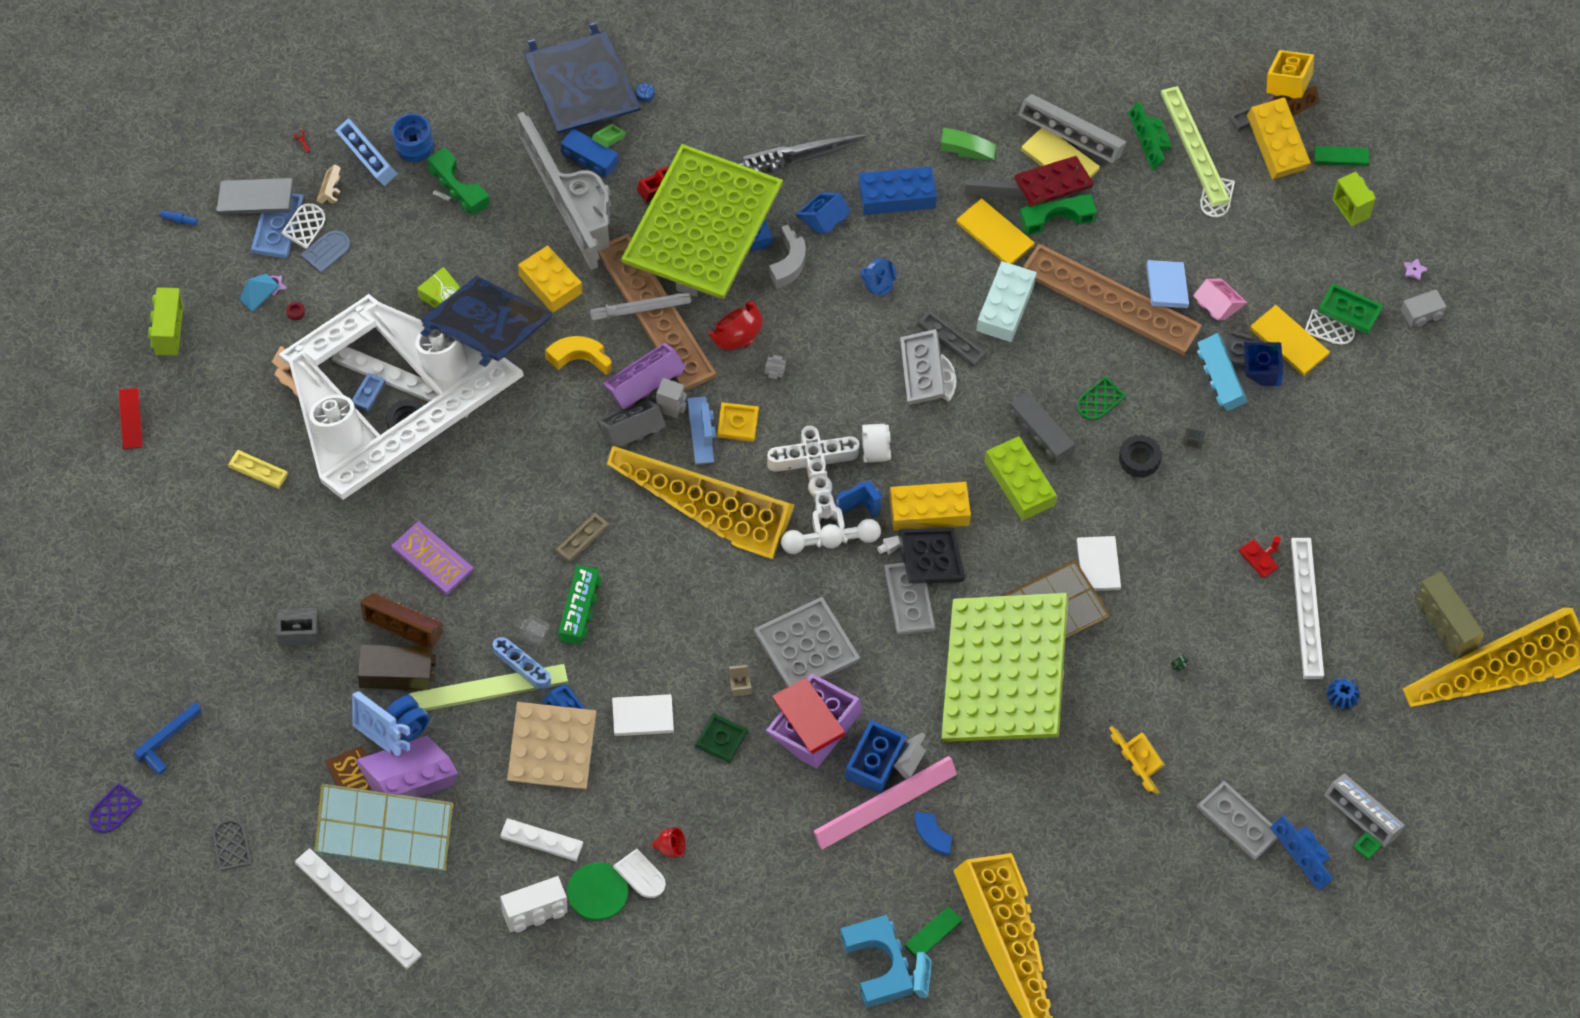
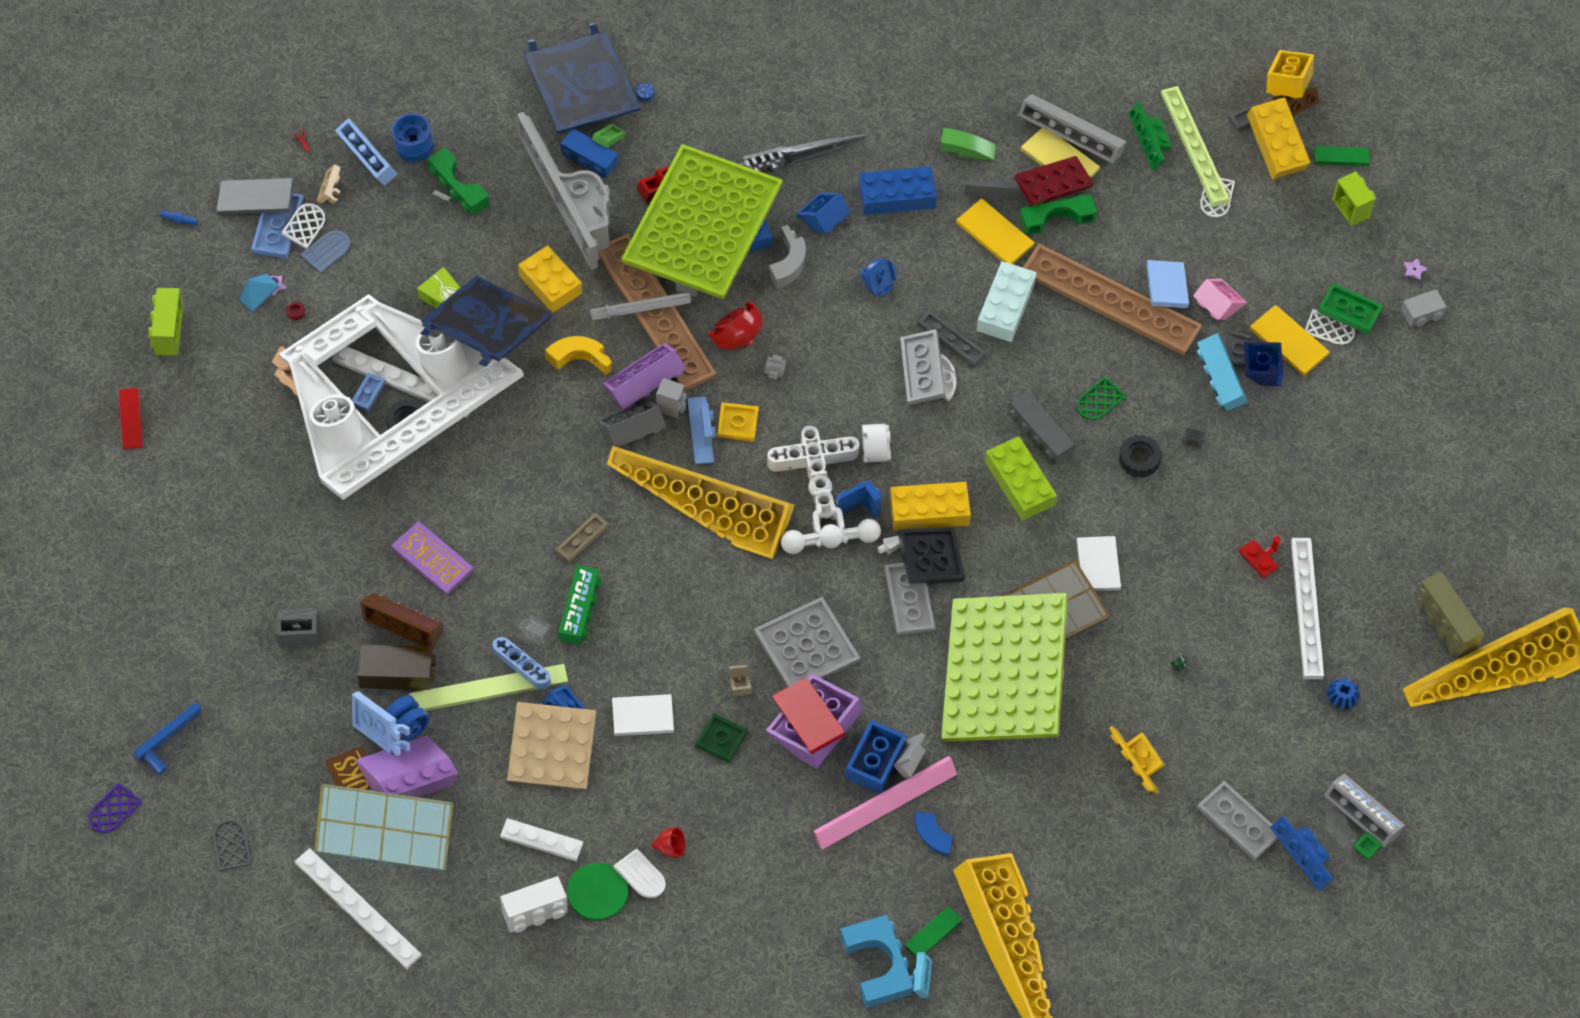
(258, 469): light yellow tile -> none

